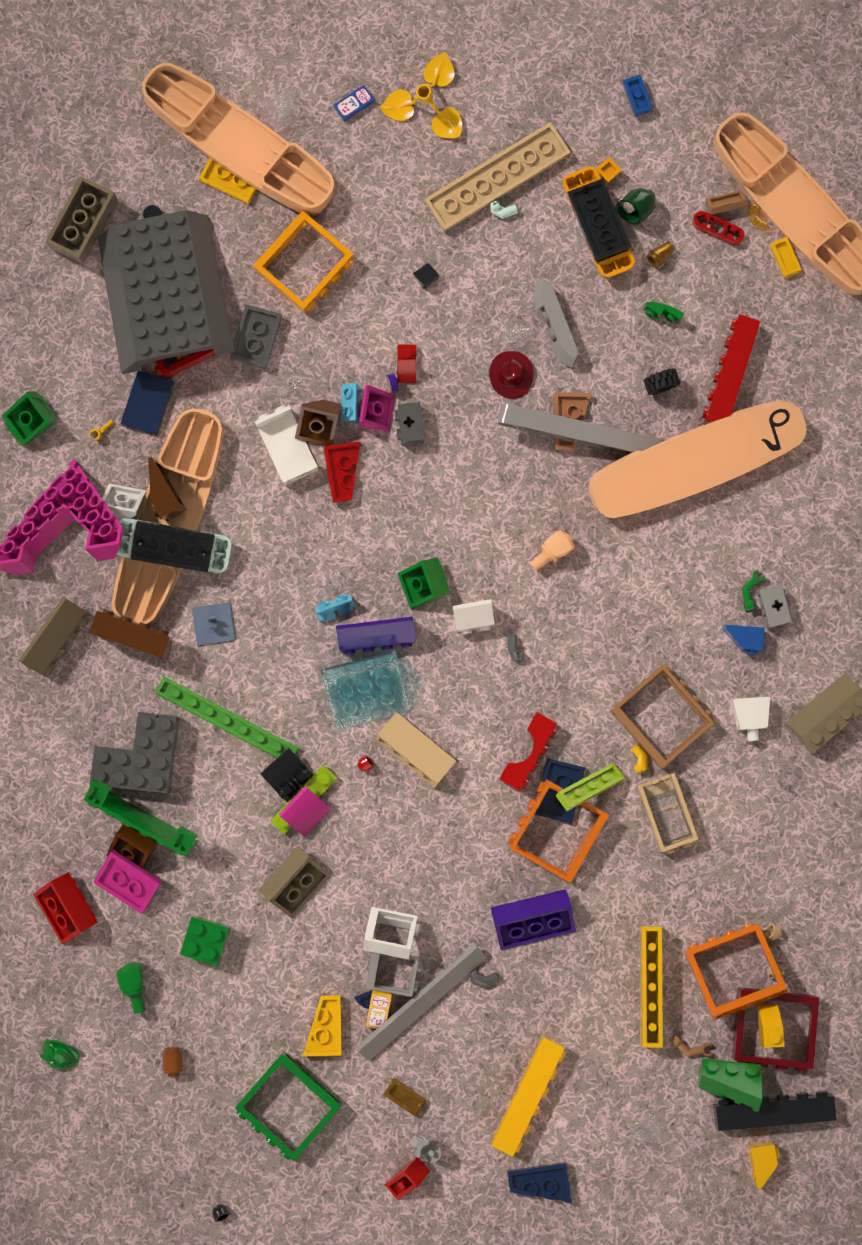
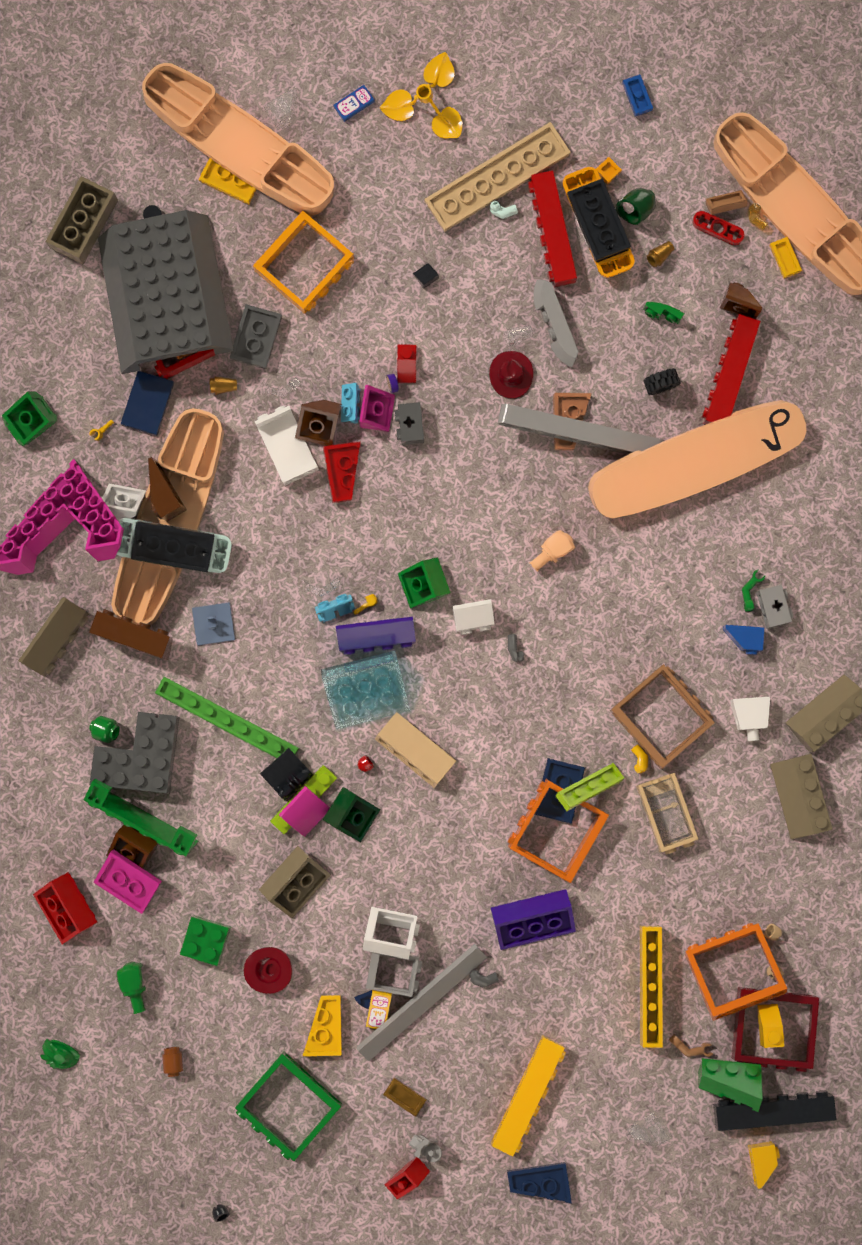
(104, 729): none -> green head
(222, 385): none -> pearl gold cone
(268, 970): none -> dark red hat
(351, 814): none -> dark green slope
(371, 601): none -> yellow hand
(540, 729): red arch -> none
(553, 229): none -> red brick
(740, 301): none -> reddish brown slope
(801, 796): none -> dark tan slope

